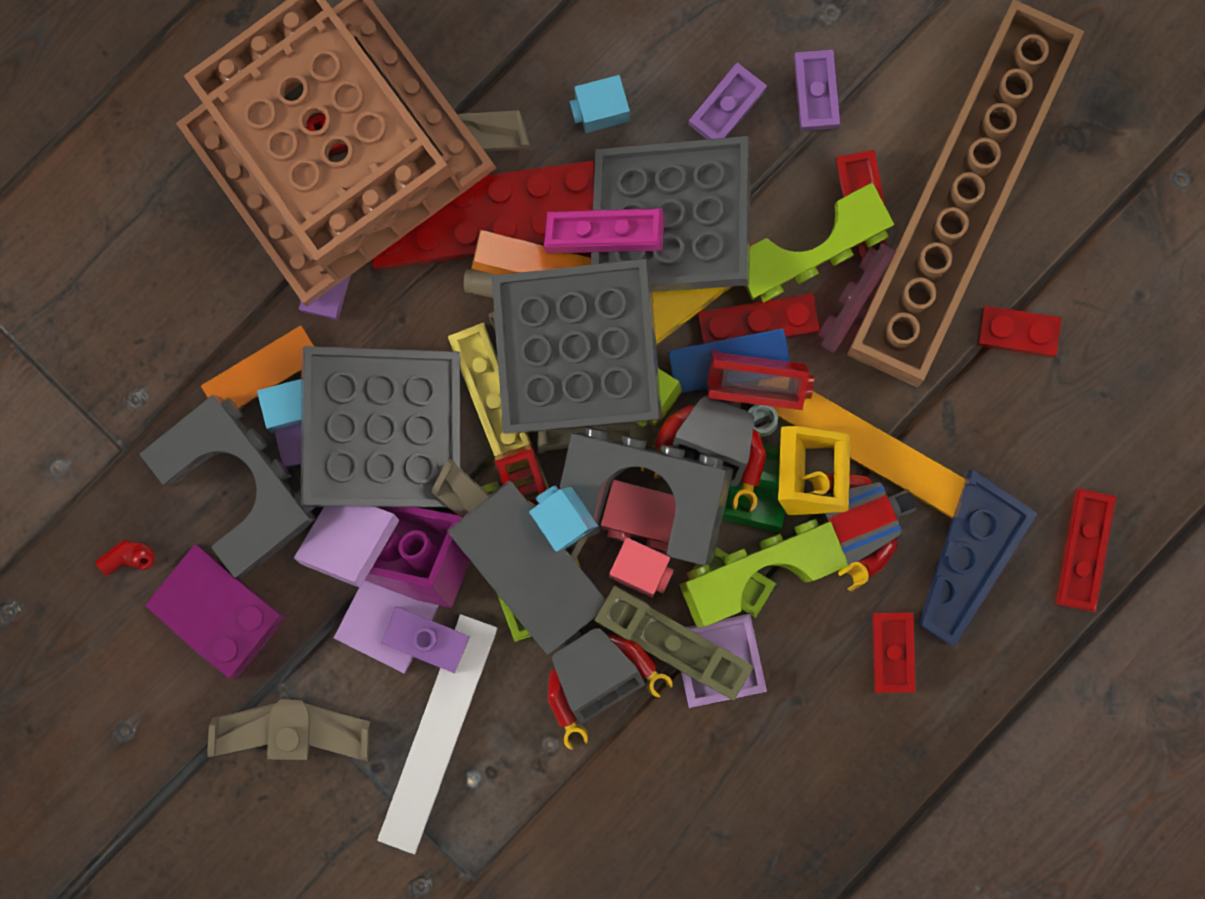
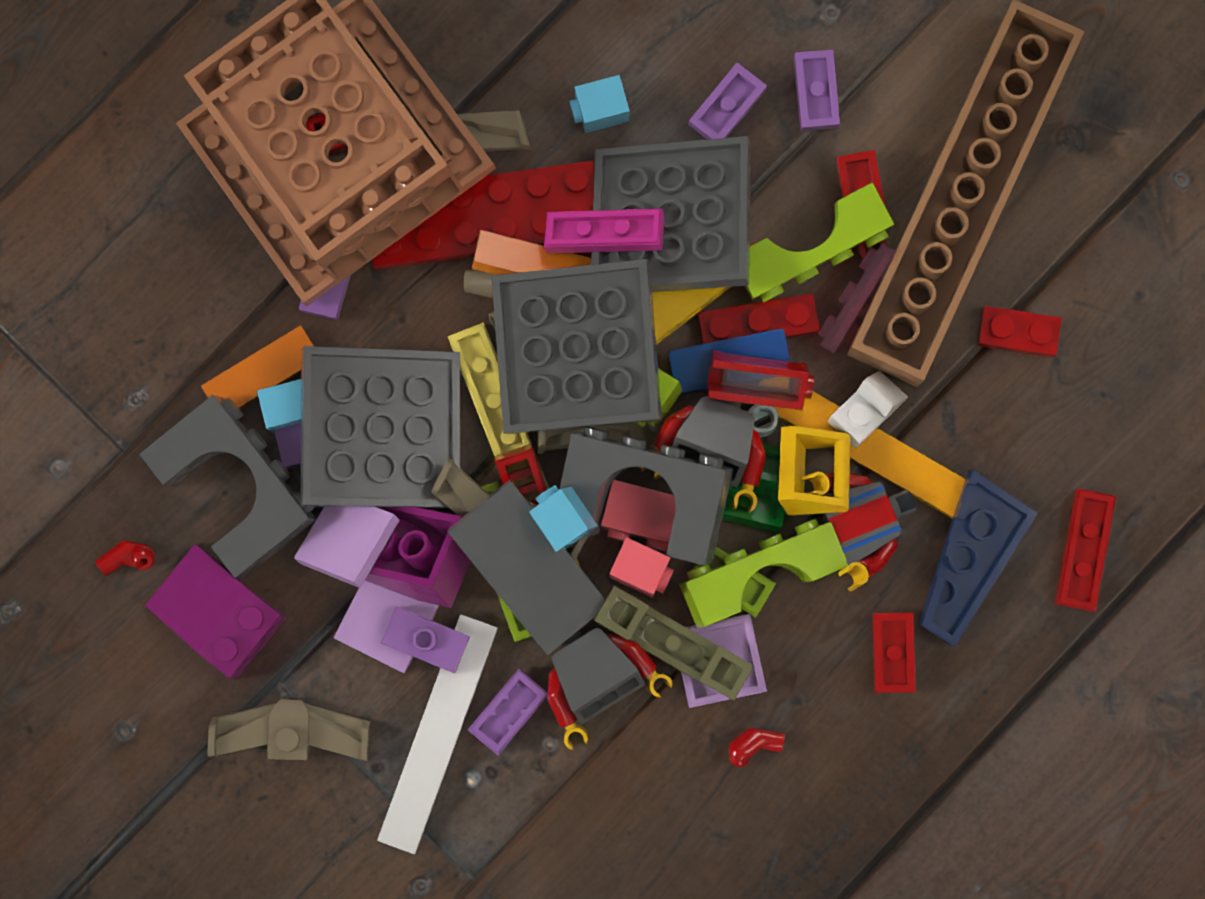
(508, 712): none -> medium lavender plate
(751, 742): none -> red arm
(867, 408): none -> white slope

